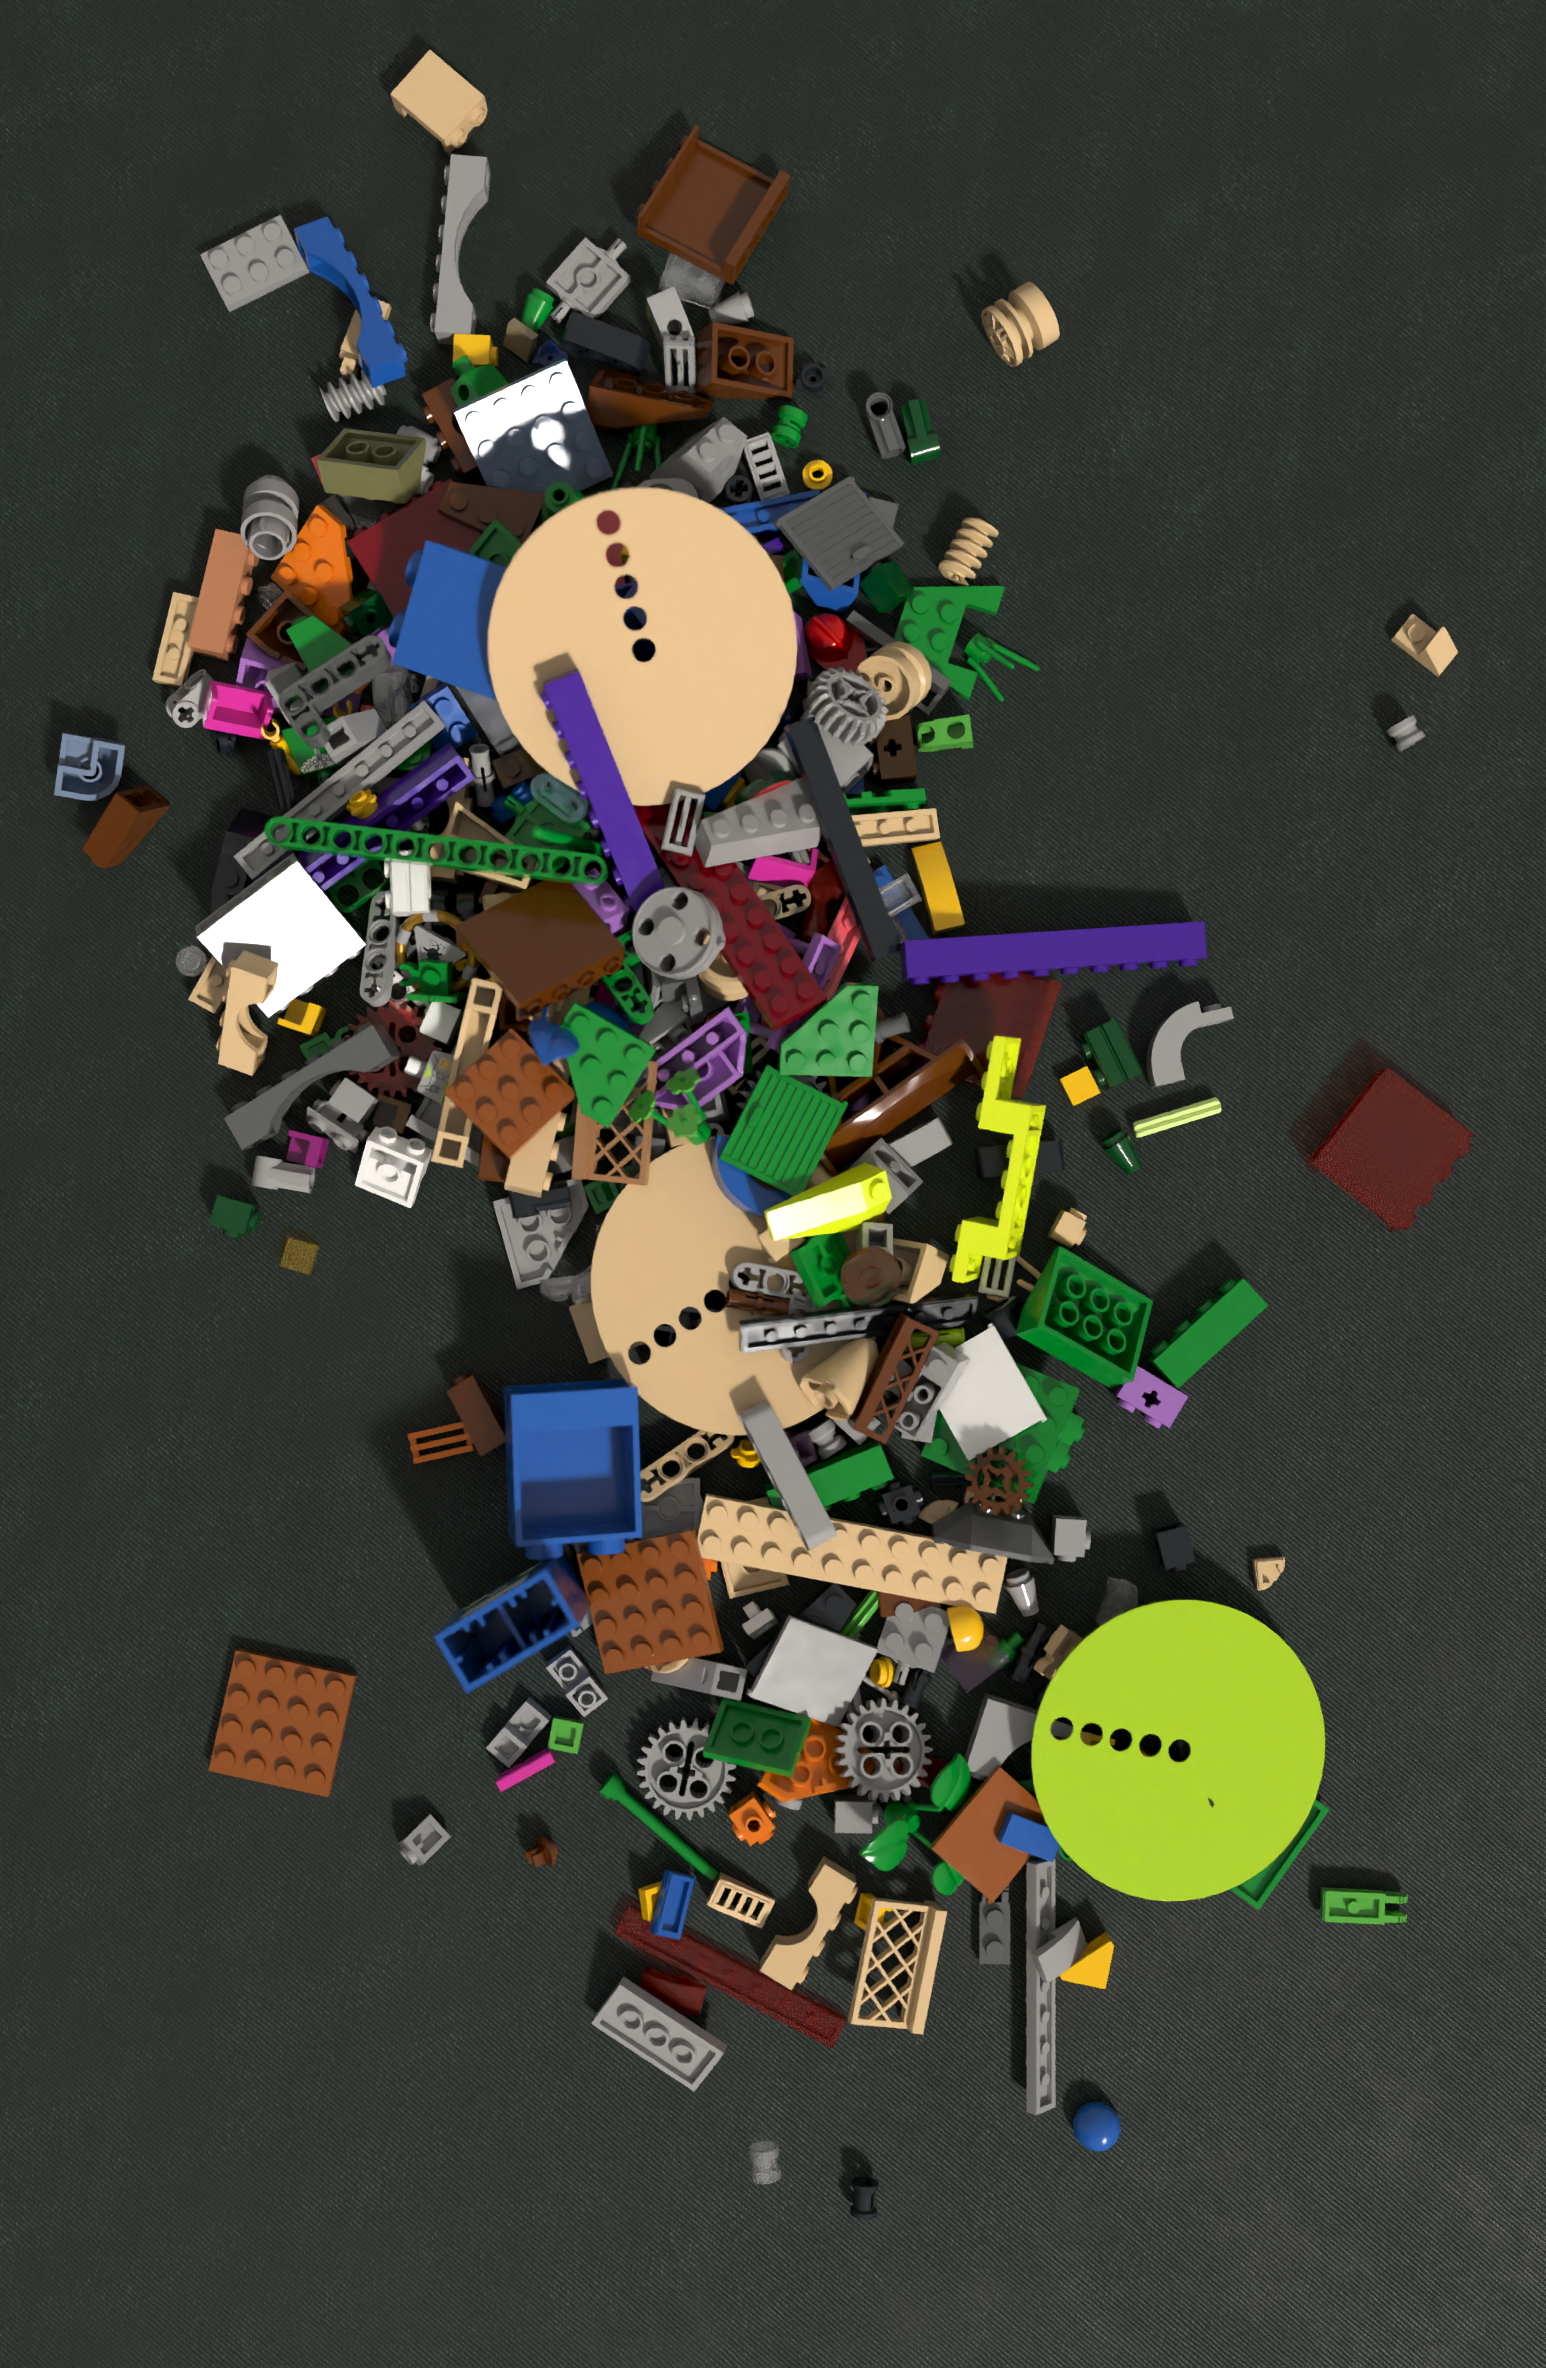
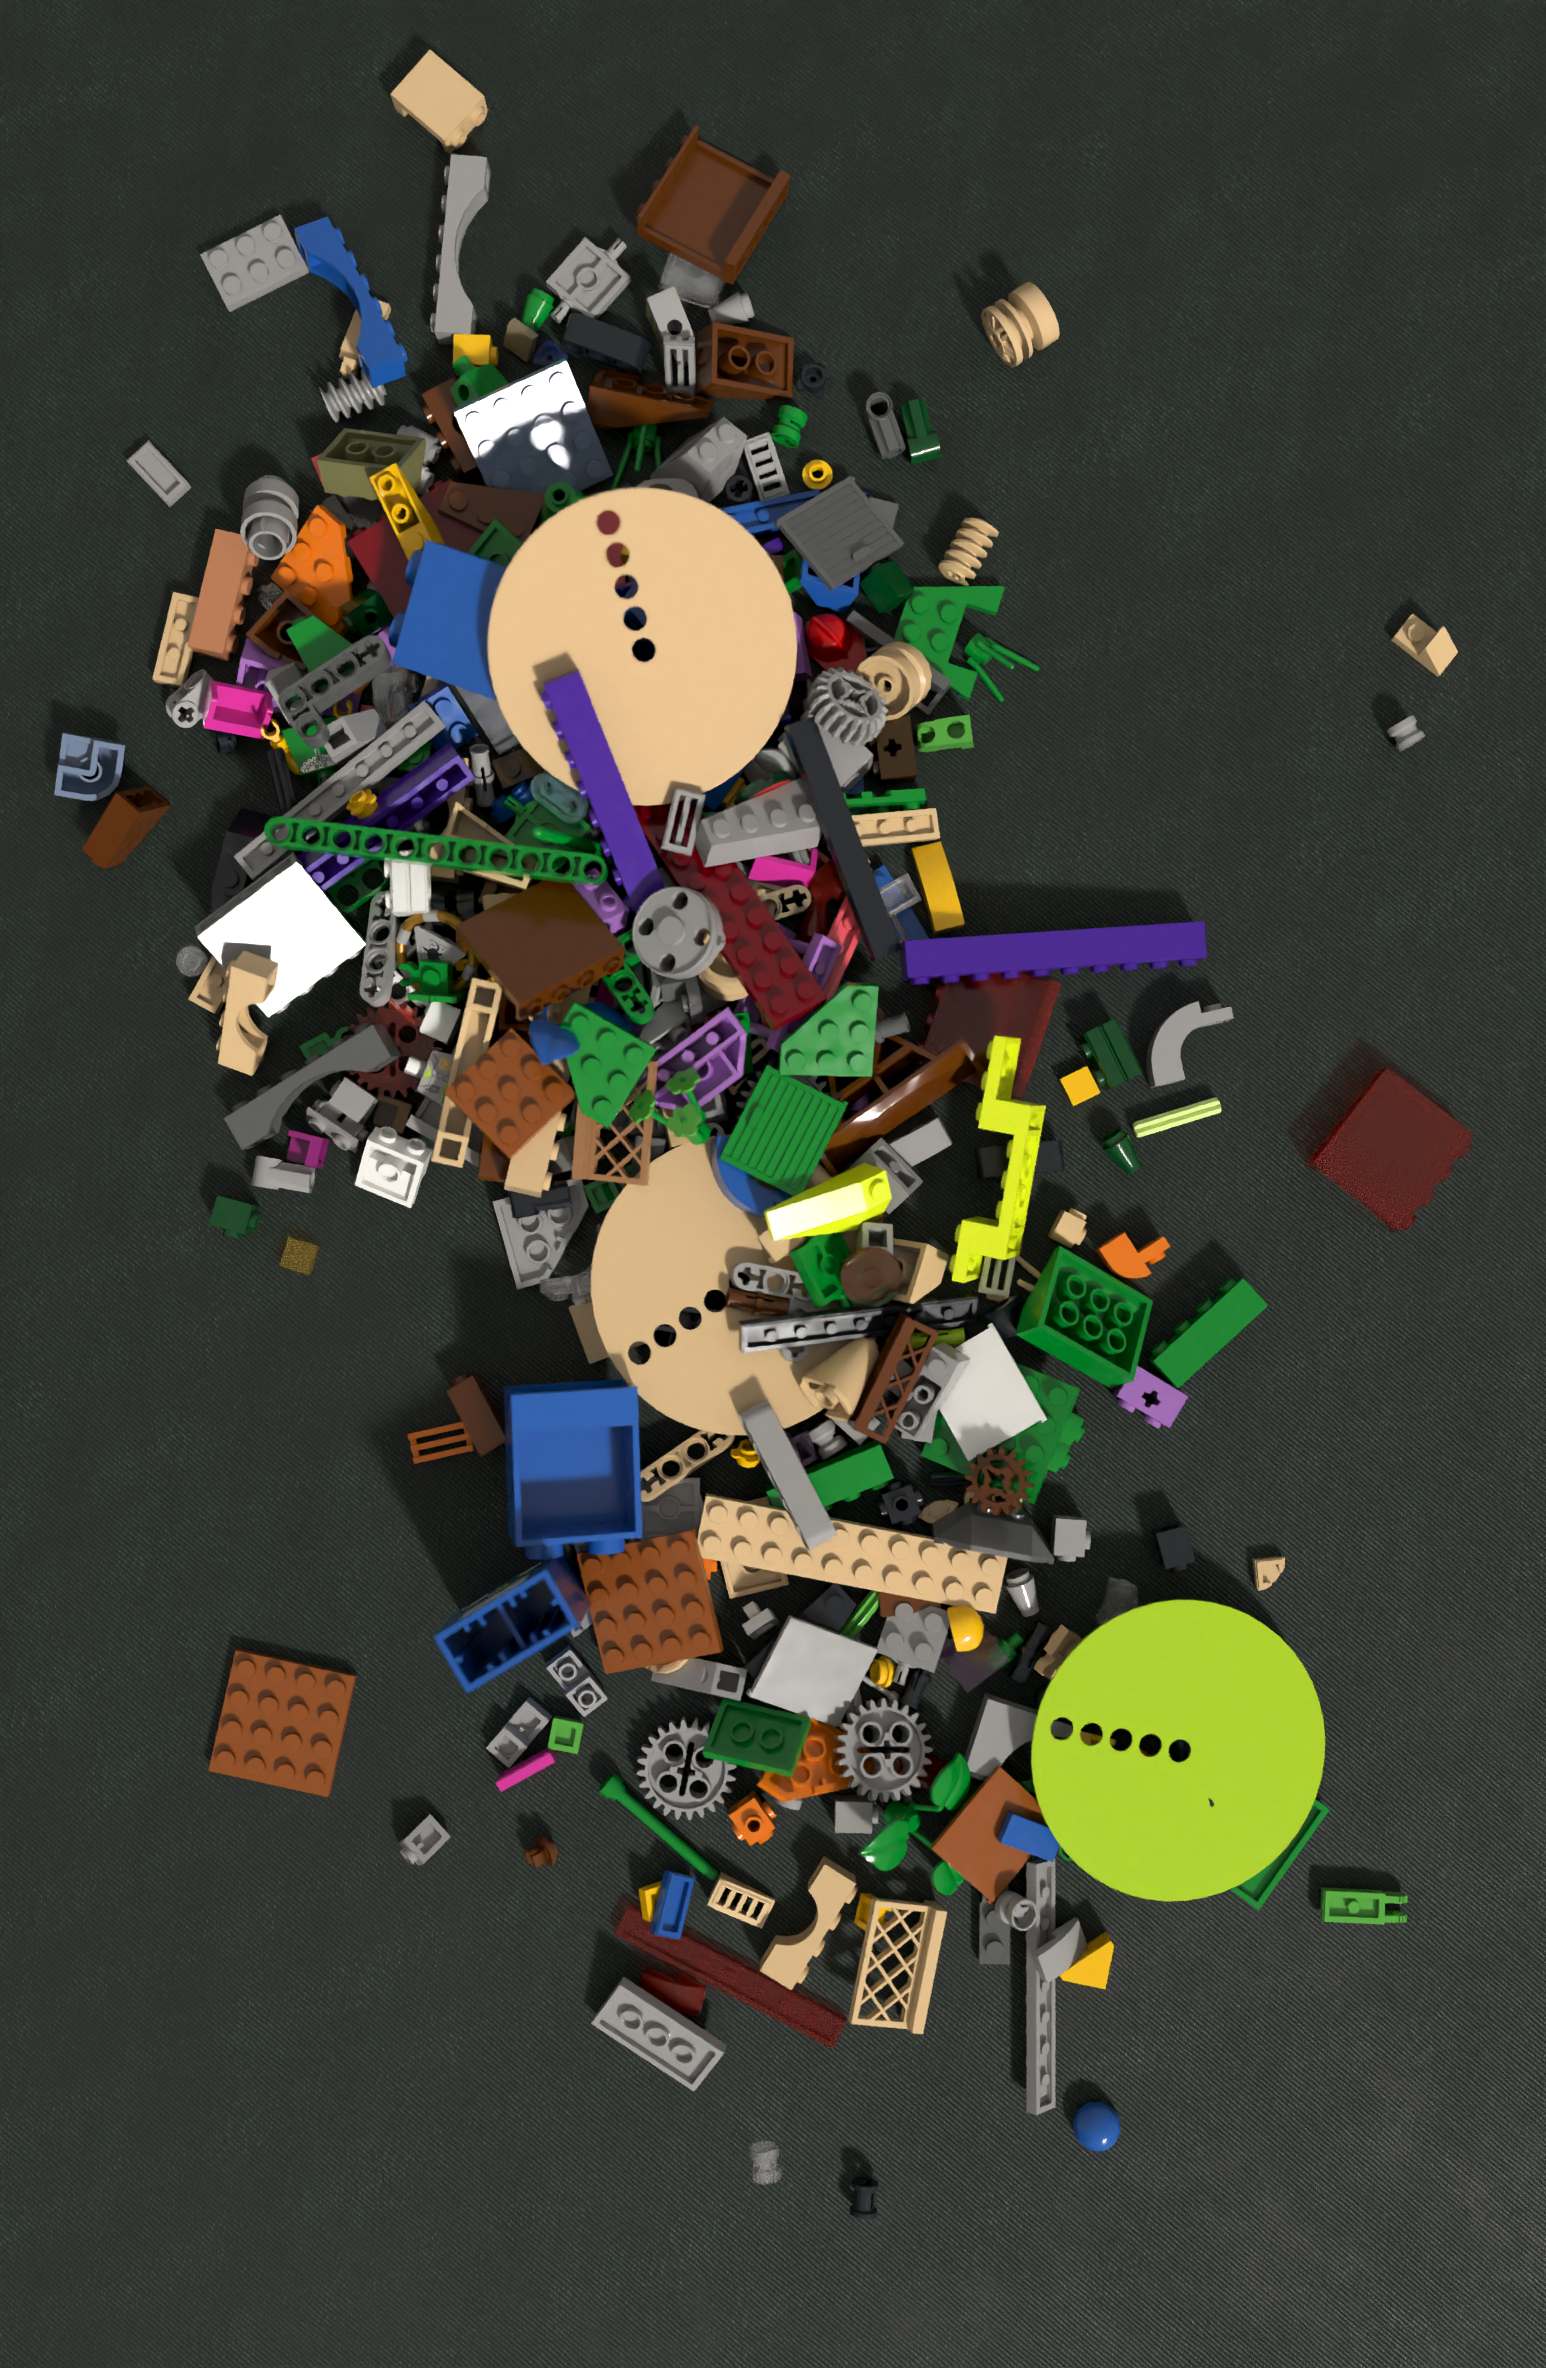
(159, 473): none -> light grey tile
(303, 1017): yellow panel -> none
(404, 510): none -> yellow slope
(1015, 1910): none -> light grey wheel
(1126, 1261): none -> orange brick

